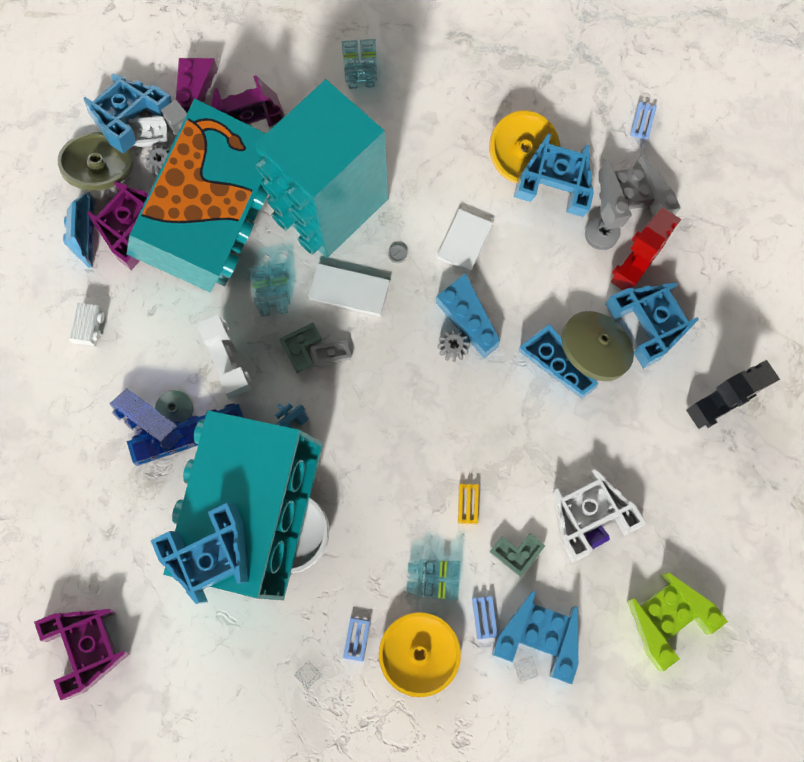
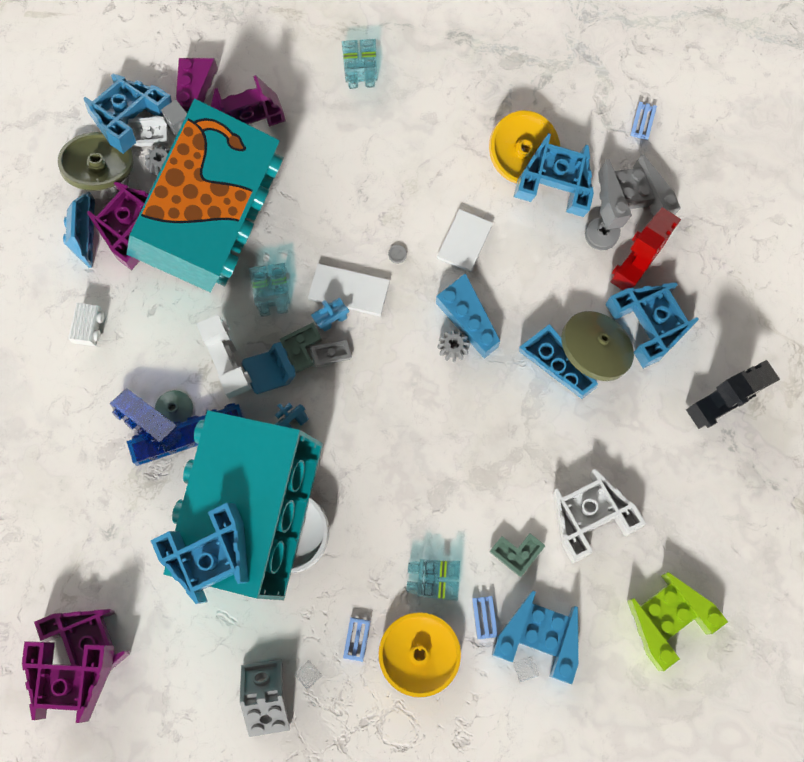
(65, 685): none -> magenta wedge
(263, 698): none -> light grey bracket
(269, 369): none -> dark azure bracket
(324, 169): teal brick -> none
(329, 313): none -> dark azure hips
(468, 501): yellow tile -> none
(597, 537): dark purple plate -> none

